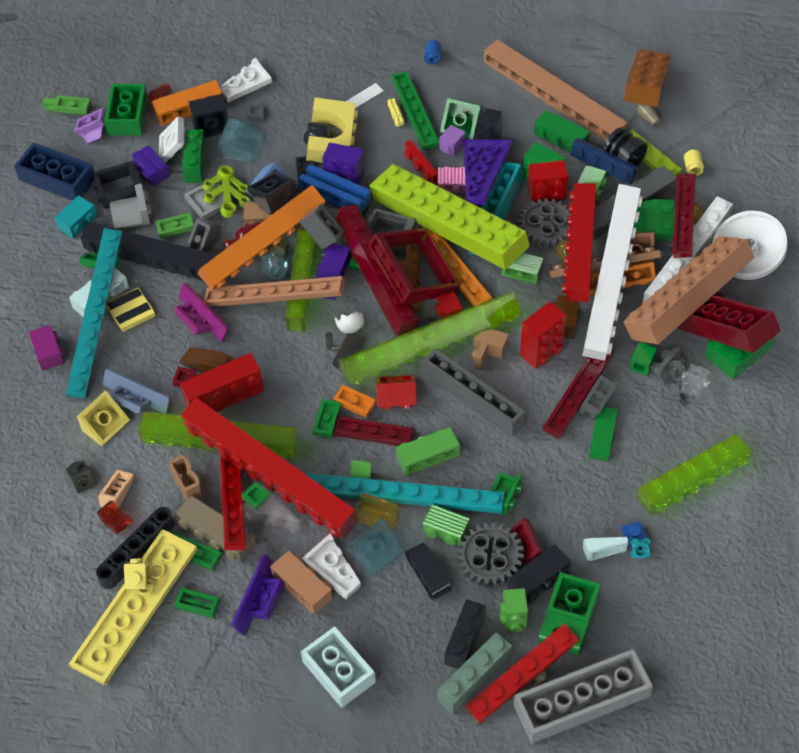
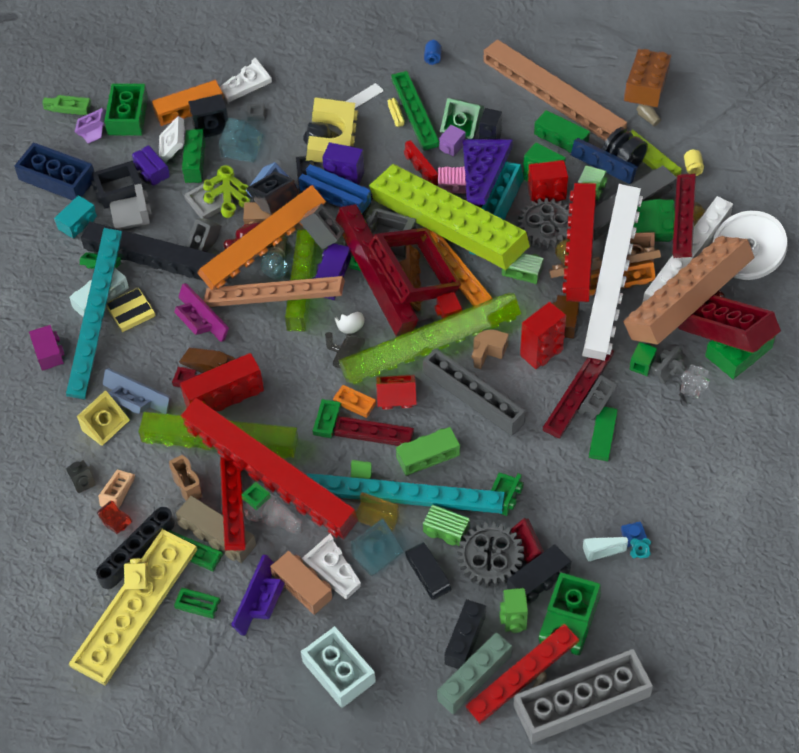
(159, 92): clear red cone -> none
(174, 225): bright green plate -> none
(693, 475): clear neon green brick -> none

